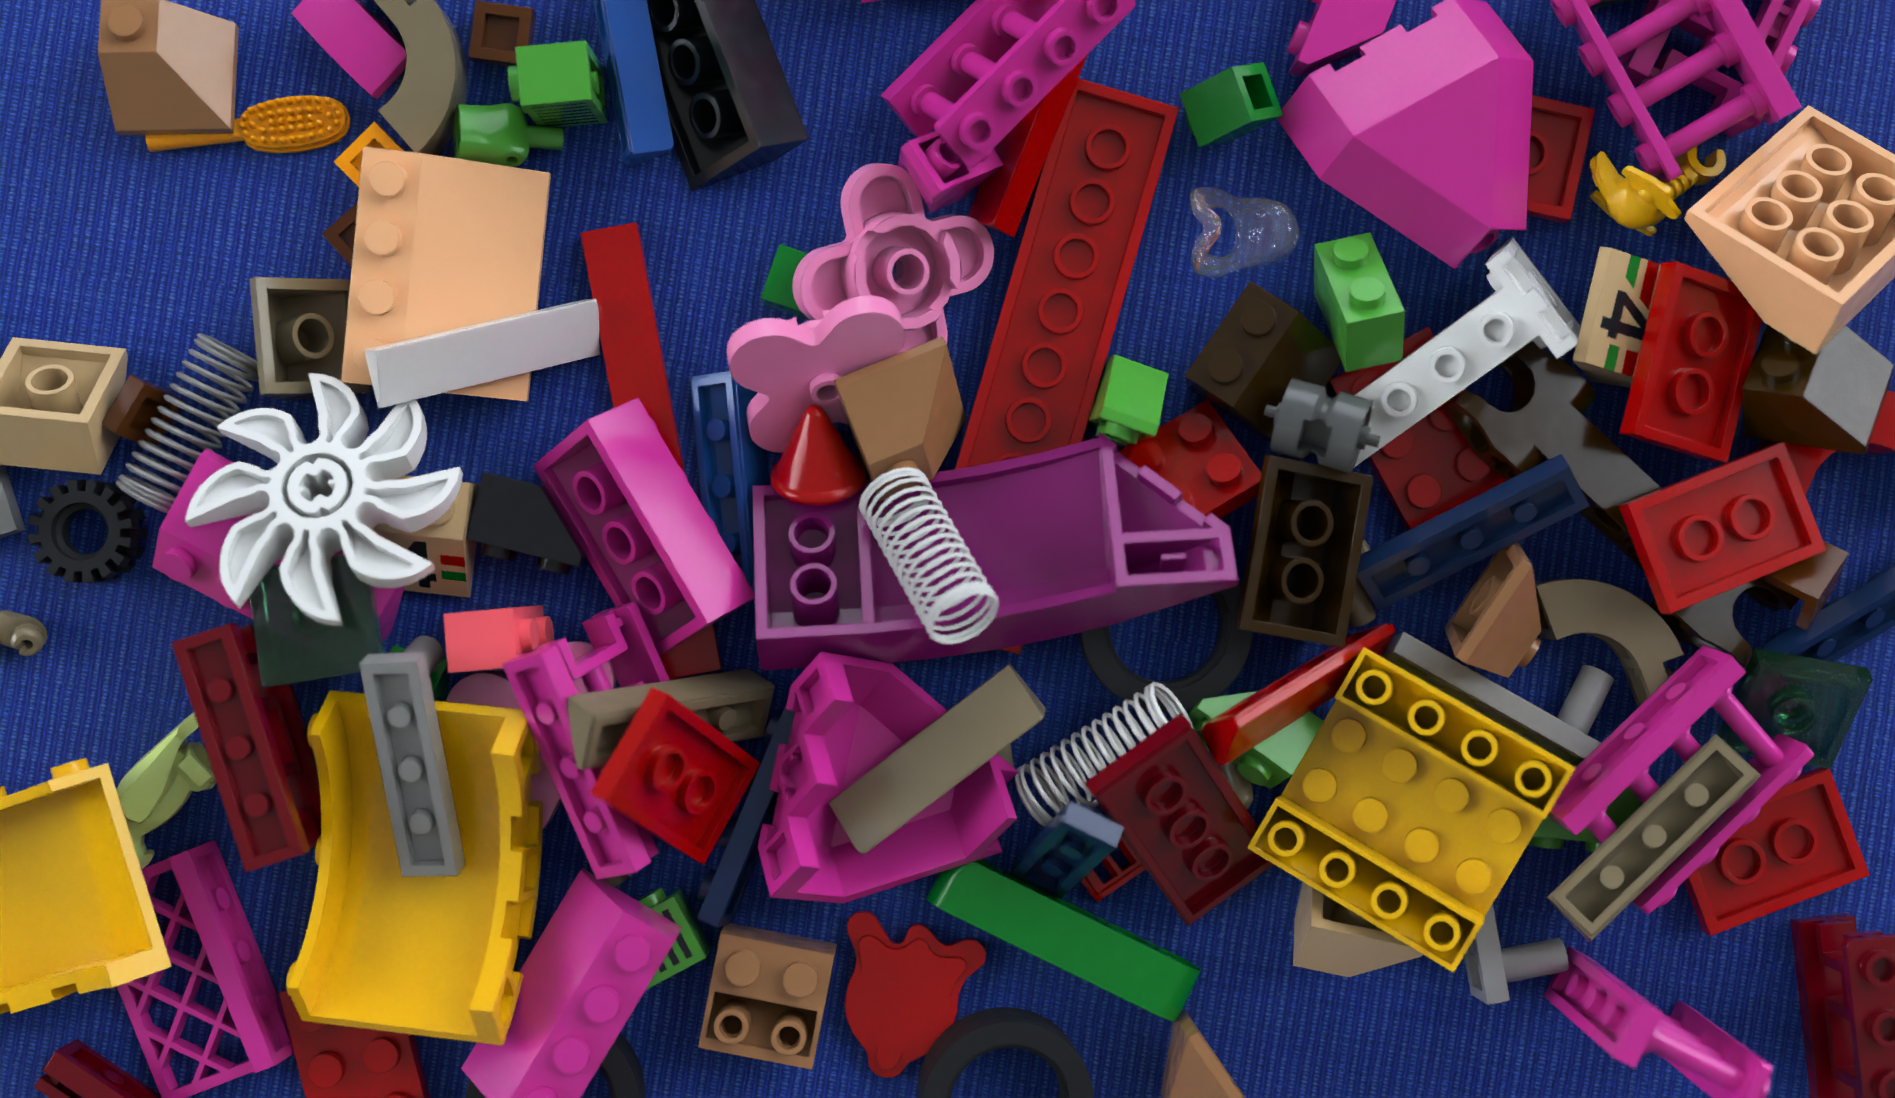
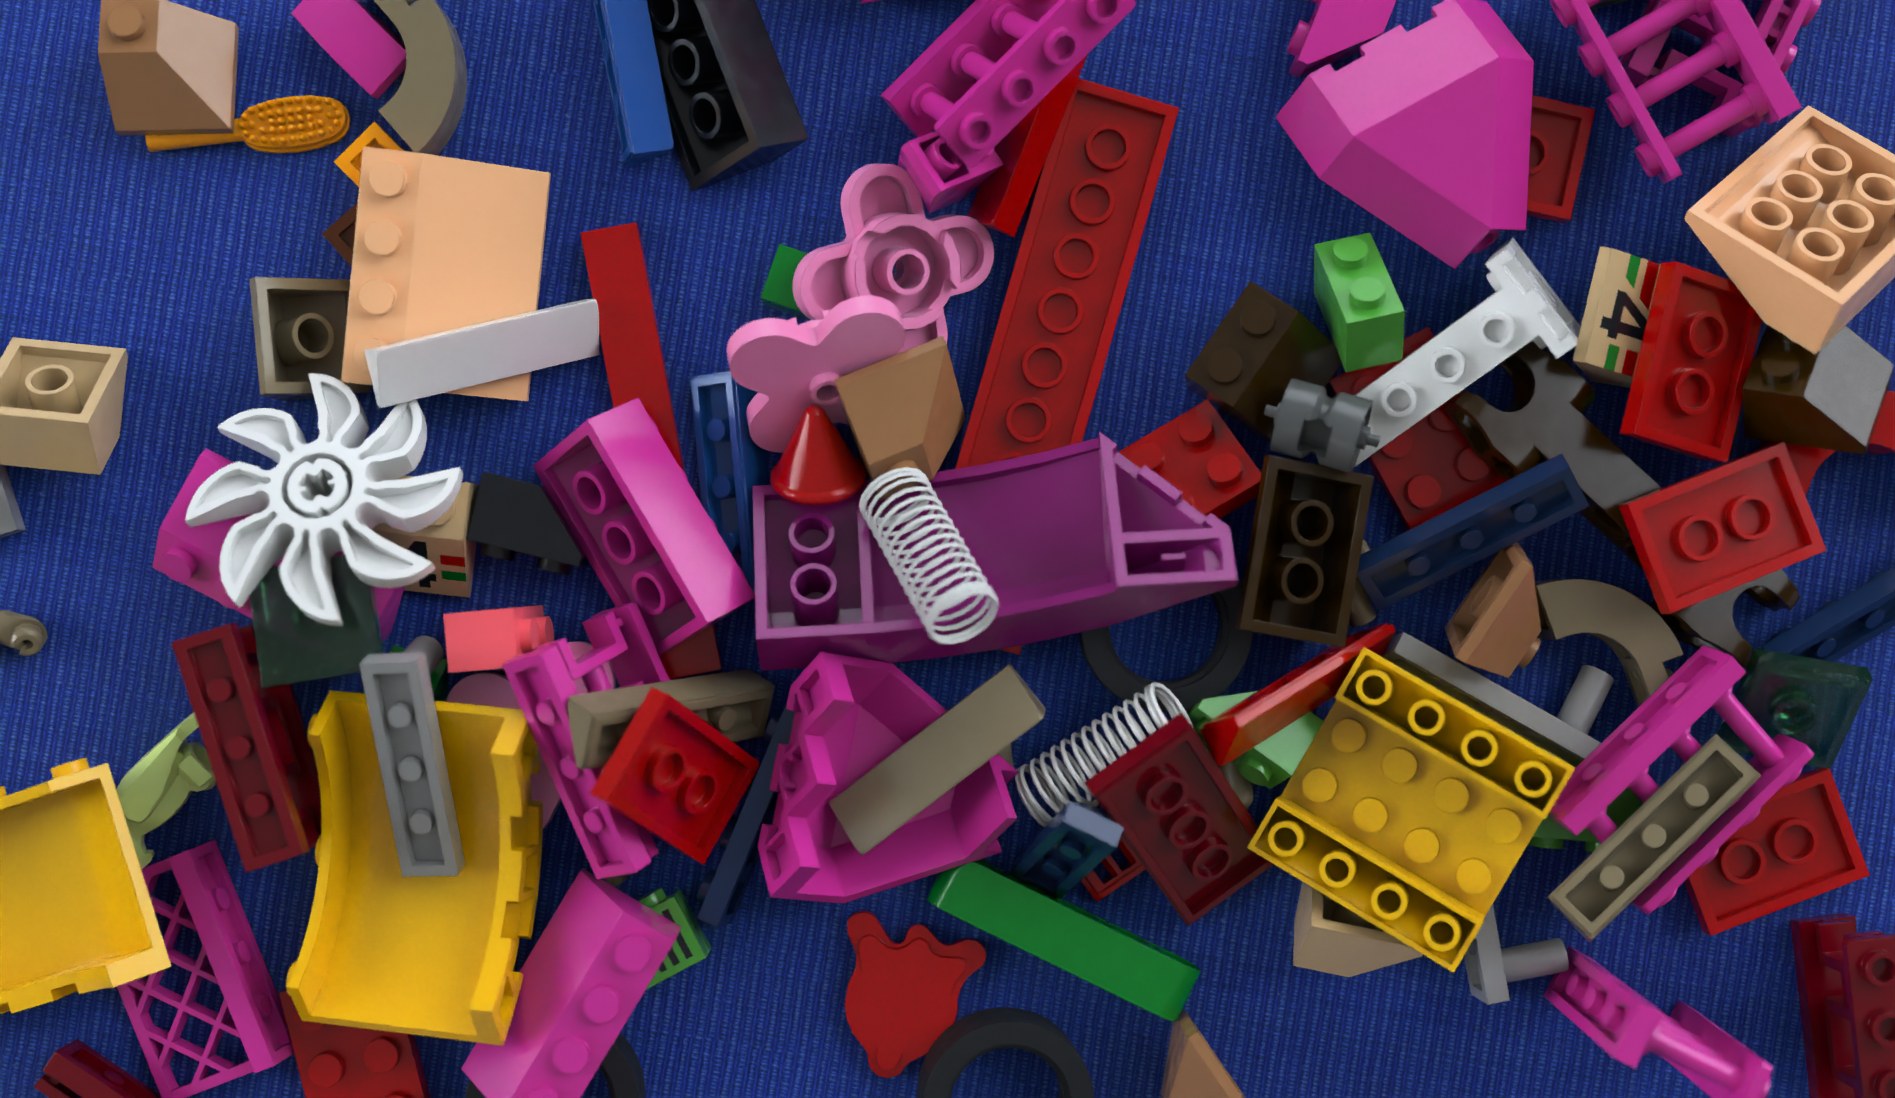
(54, 531): black tyre -> none
(135, 407): reddish brown plate -> none
(153, 495): light grey piece -> none
(498, 31): reddish brown plate -> none
(499, 134): bright green piece -> none
(559, 84): bright green brick -> none
(767, 995): medium nougat slope -> none
(1128, 401): bright green slope -> none
(1231, 104): green brick -> none
(1263, 232): clear piece -> none
(1641, 198): yellow piece -> none
(1811, 581): reddish brown panel -> none

